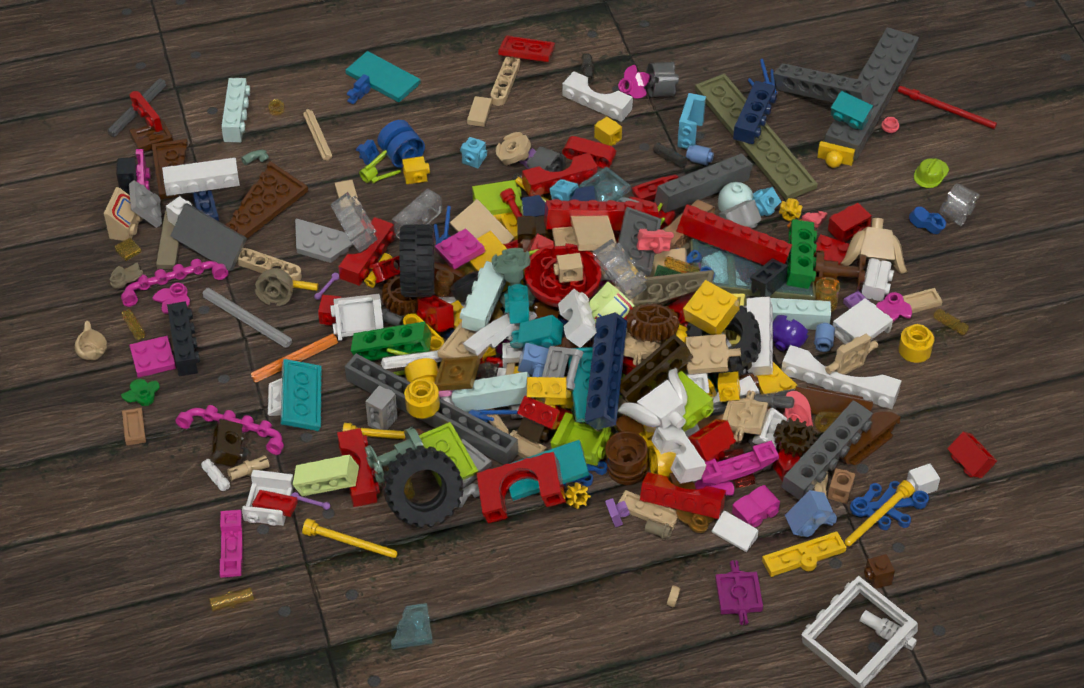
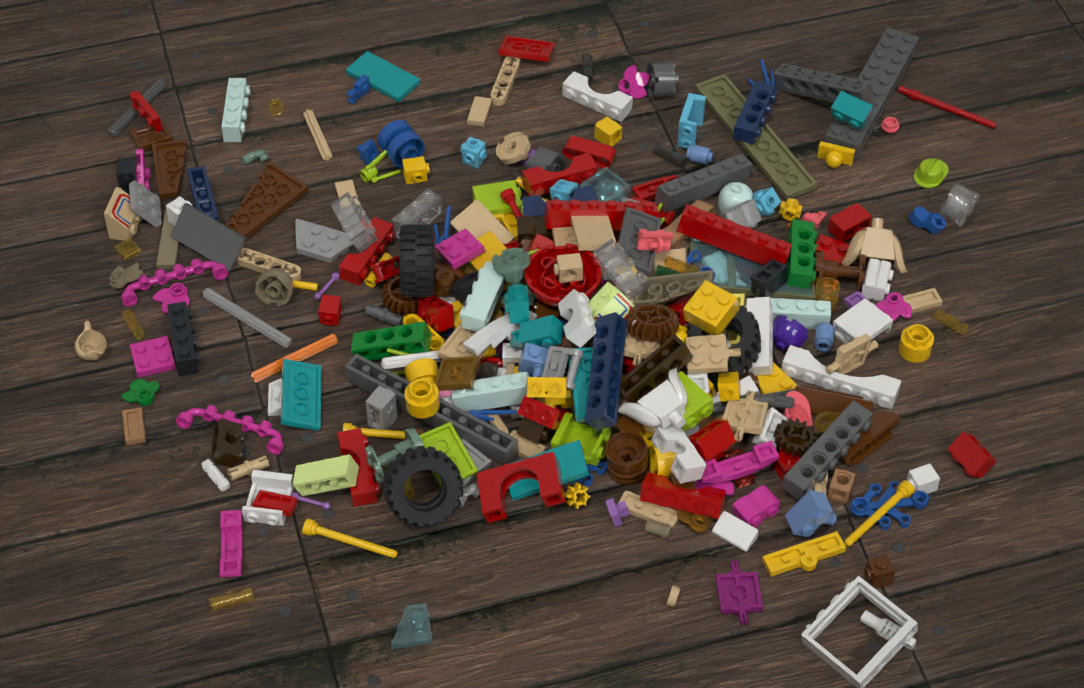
(200, 176): white brick -> none
(356, 315): white panel -> none

